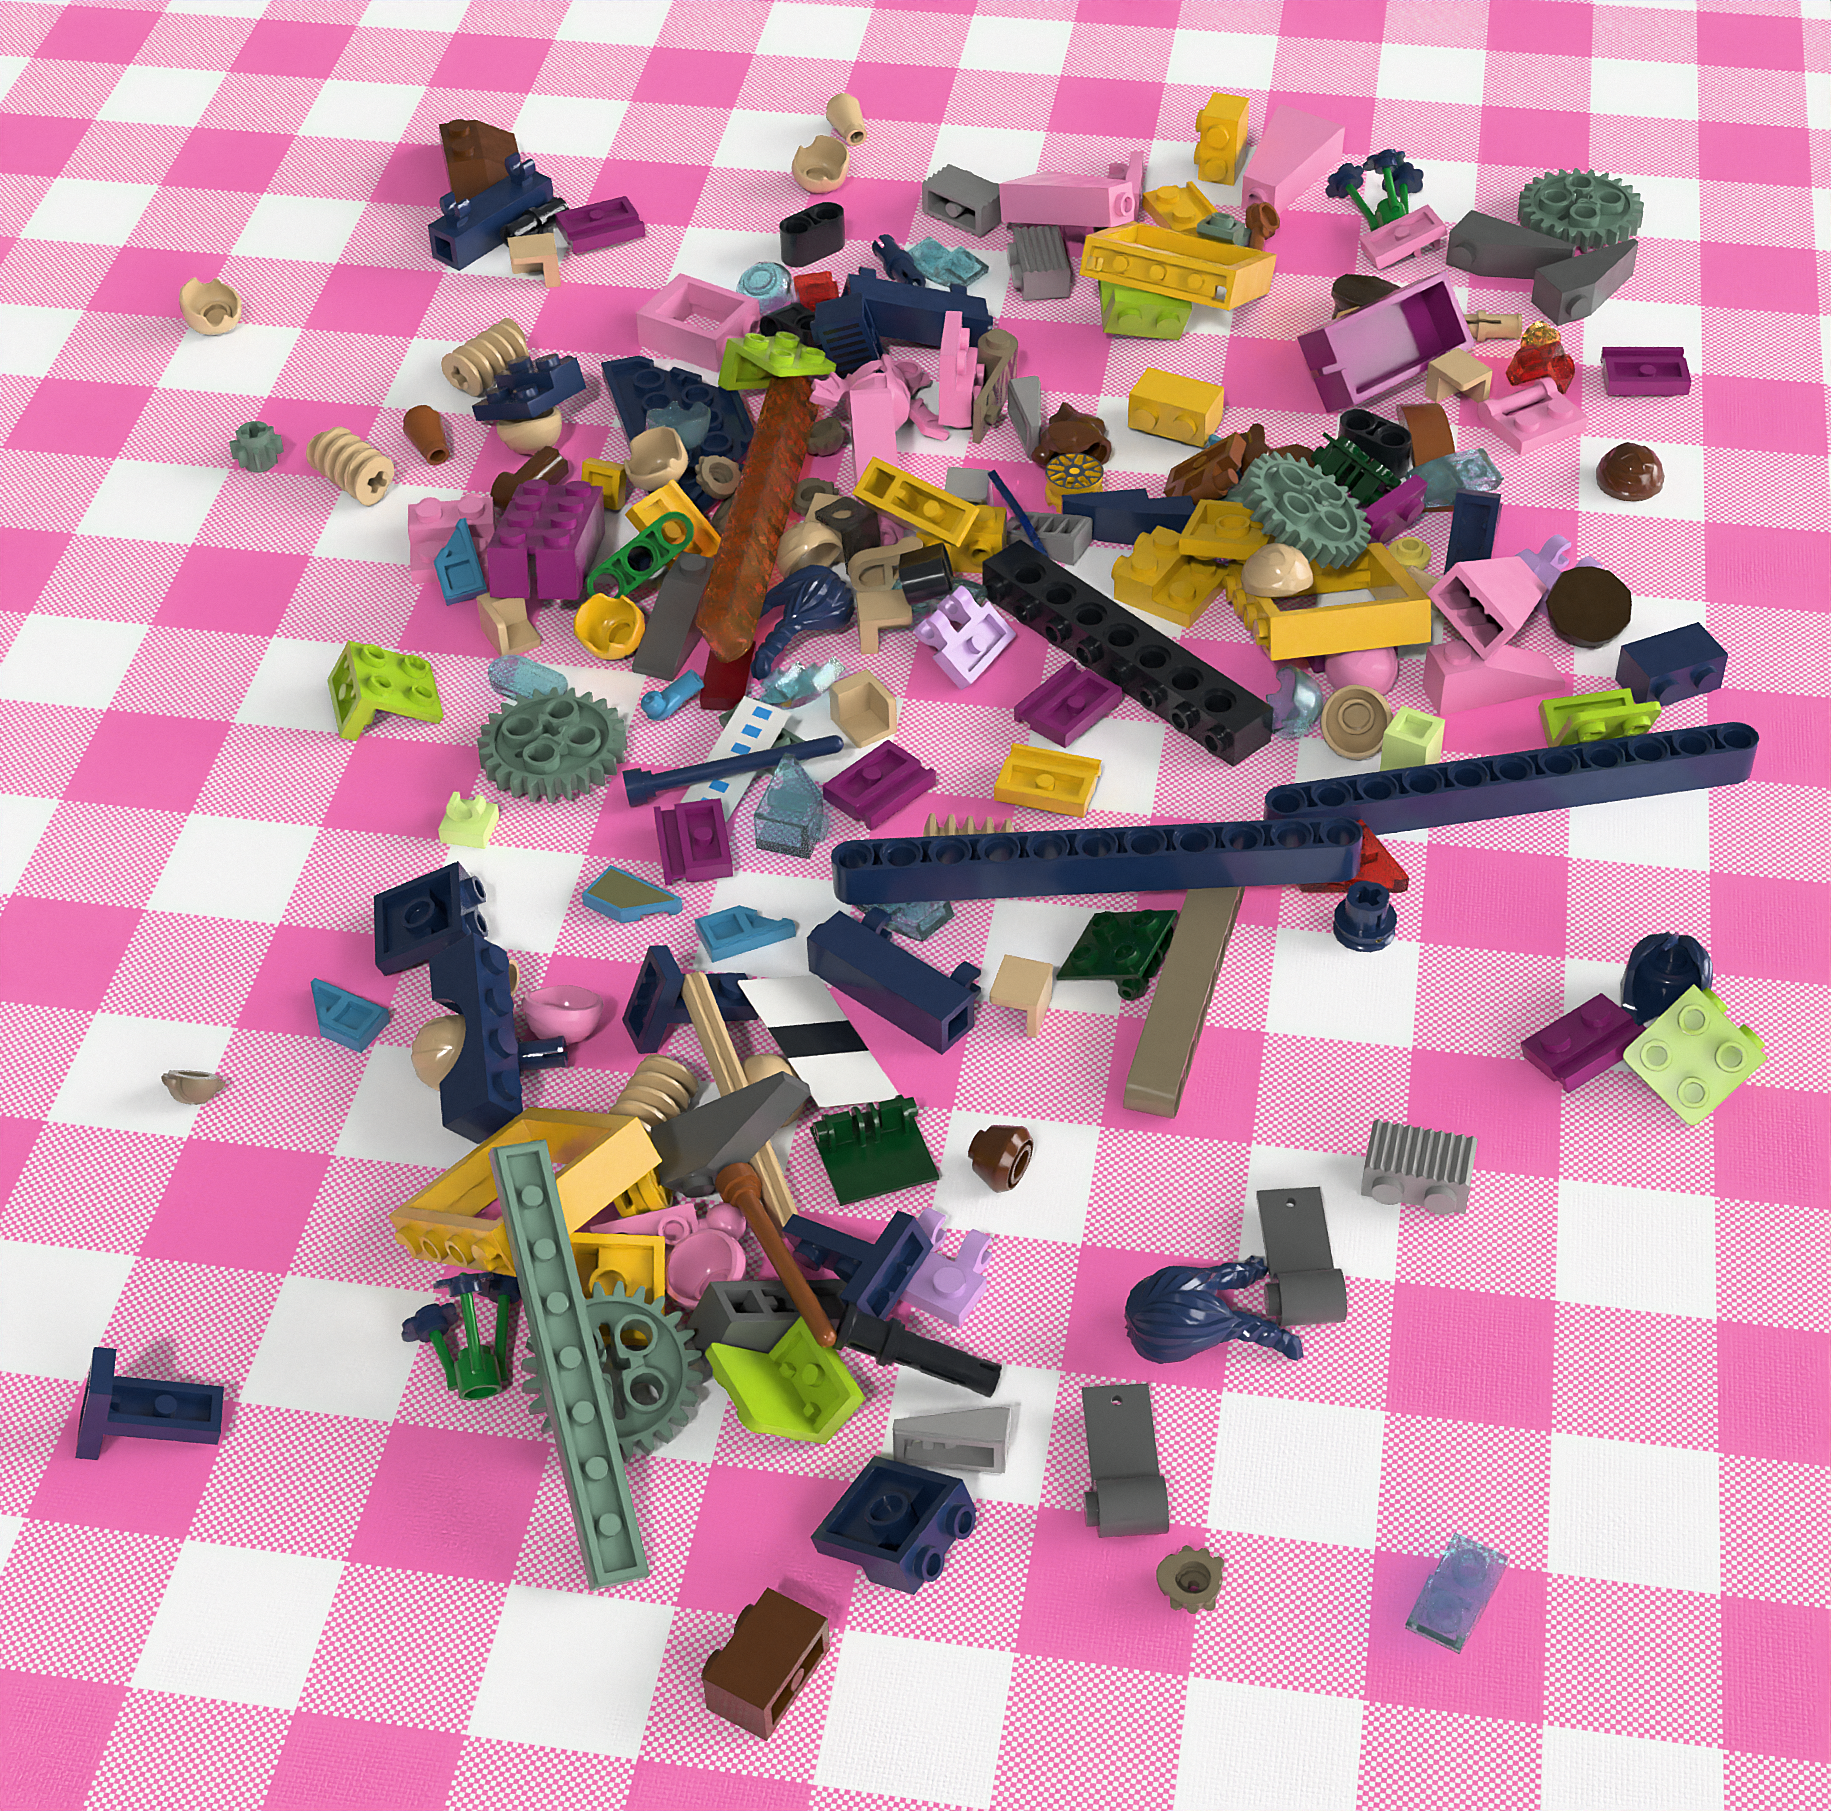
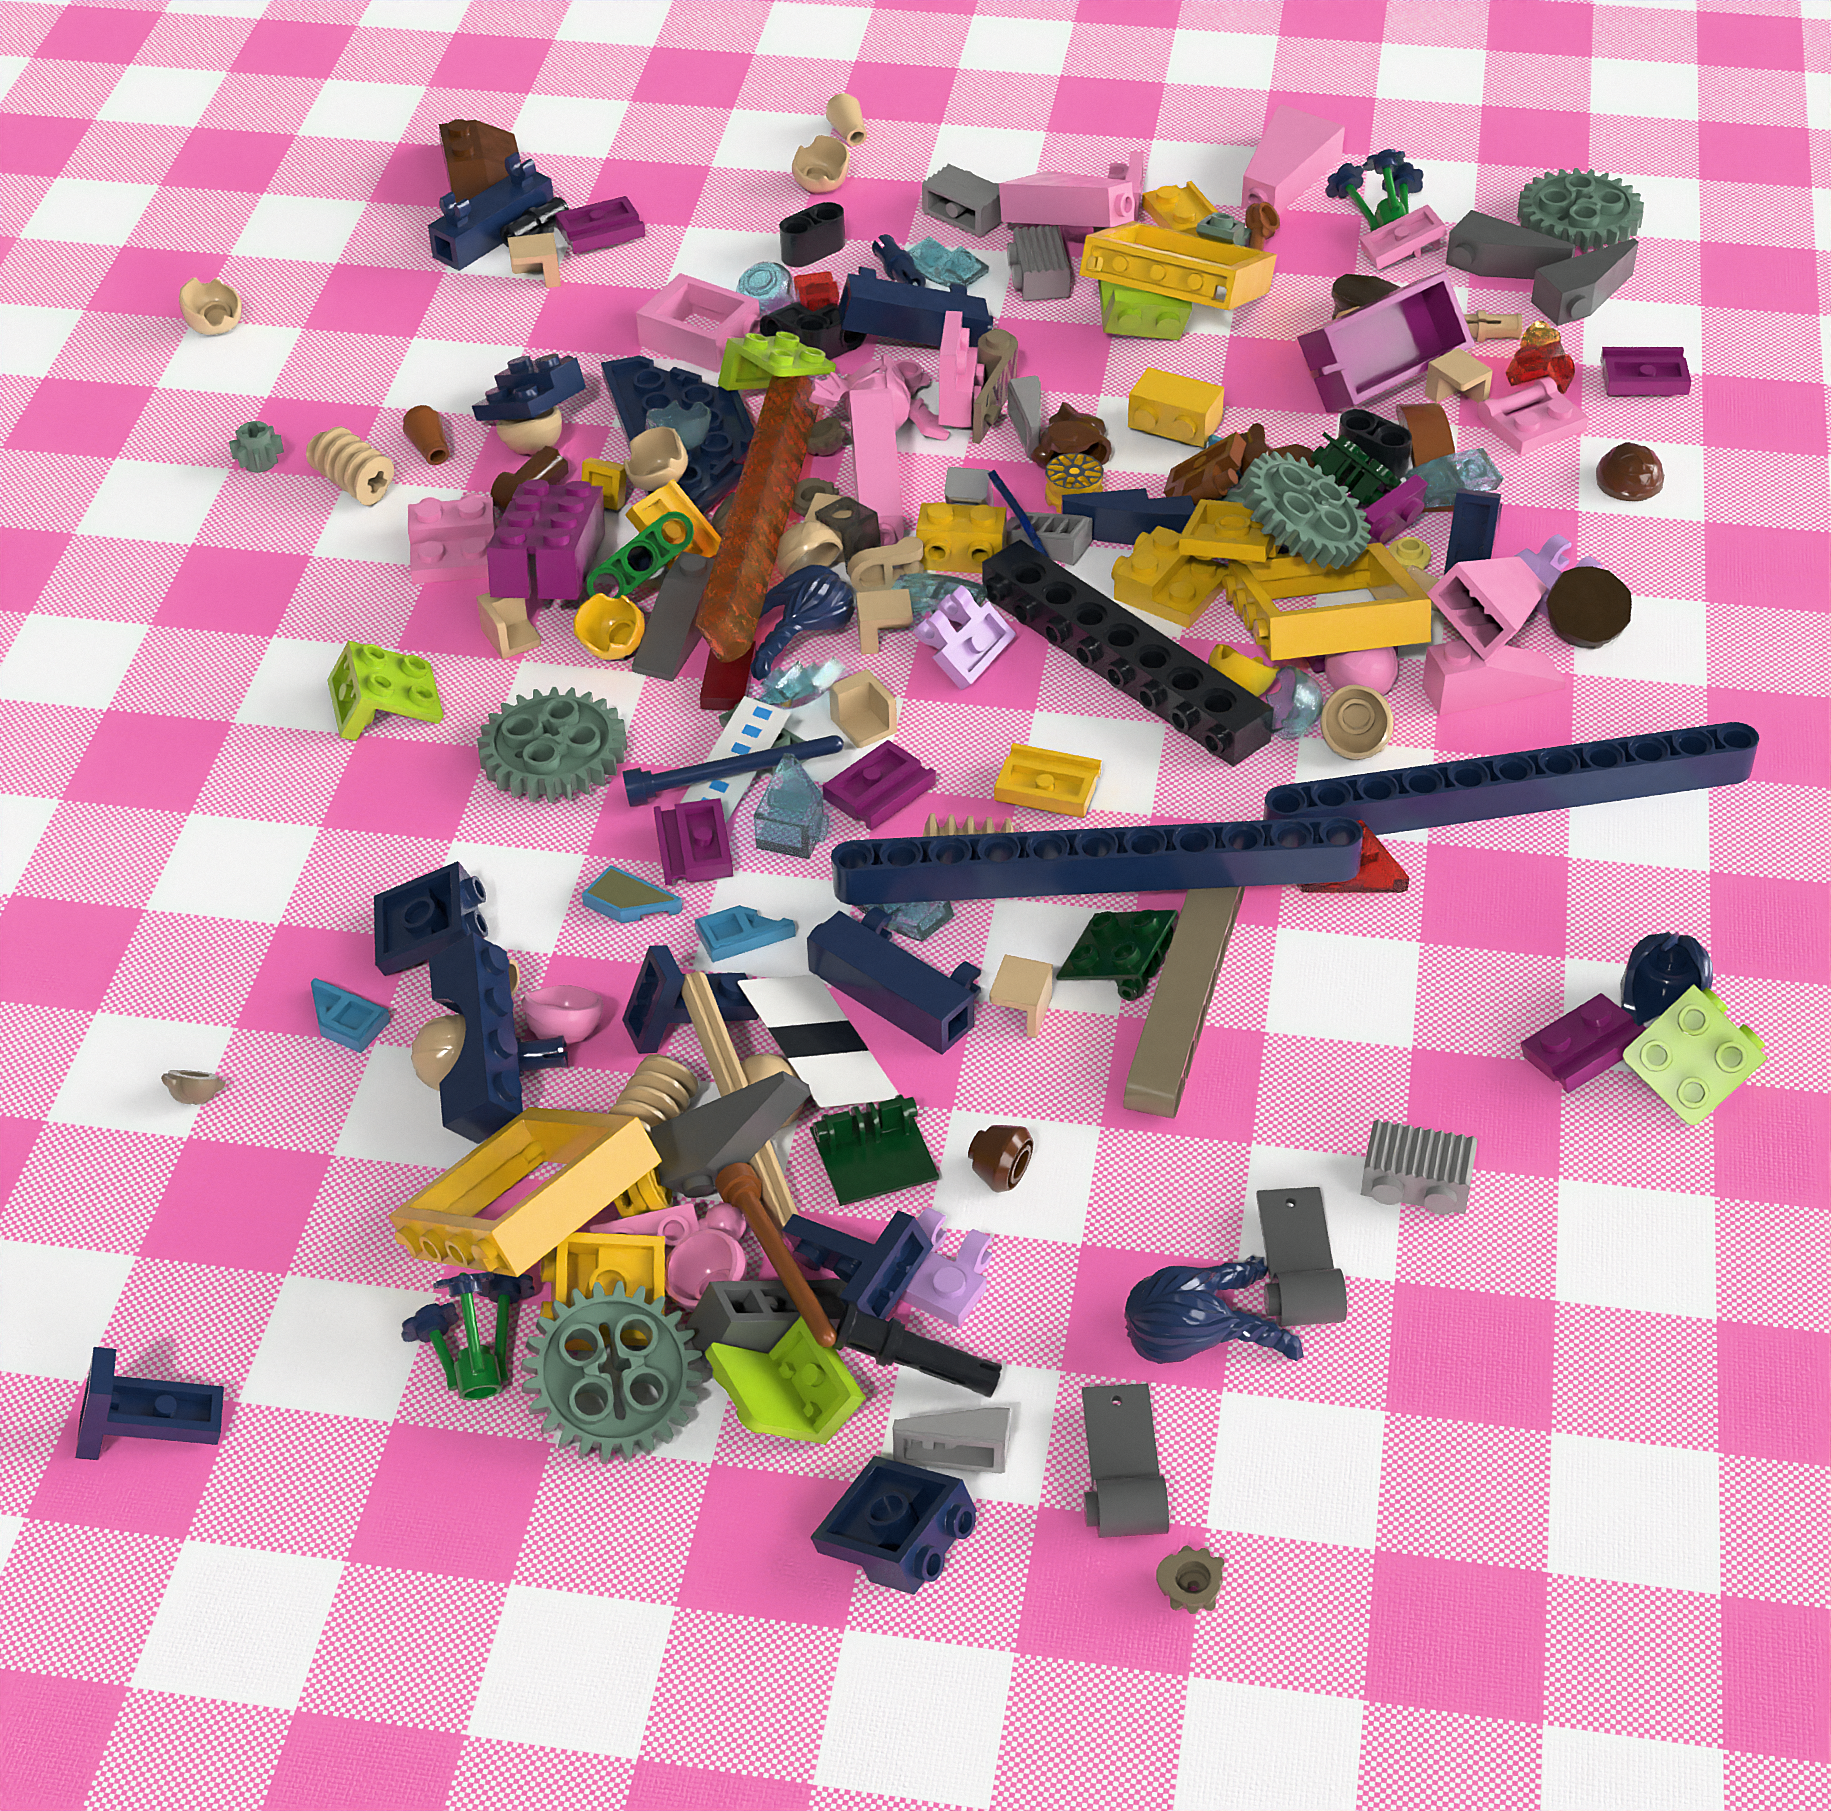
(459, 567): dark azure tile -> none
(468, 822): yellowish green tile -> none
(480, 358): tan piece -> none
(518, 675): clear light blue tile -> none
(568, 1366): sand green tile -> none
(662, 704): dark azure arm -> none
(717, 476): dark tan animal -> none
(765, 1663): reddish brown brick -> none
(847, 333): dark blue brick -> none
(914, 503): yellow slope -> none
(926, 573): black beam -> none
(1068, 704): magenta plate -> none
(1222, 138): yellow brick -> none
(1244, 671): none -> yellow hair
(1276, 571): tan piece -> none
(1365, 918): dark blue piece -> none
(1412, 740): yellowish green panel -> none
(1457, 1593): clear light blue slope -> none
(1595, 717): lime bracket -> none
(1672, 665): dark blue brick -> none

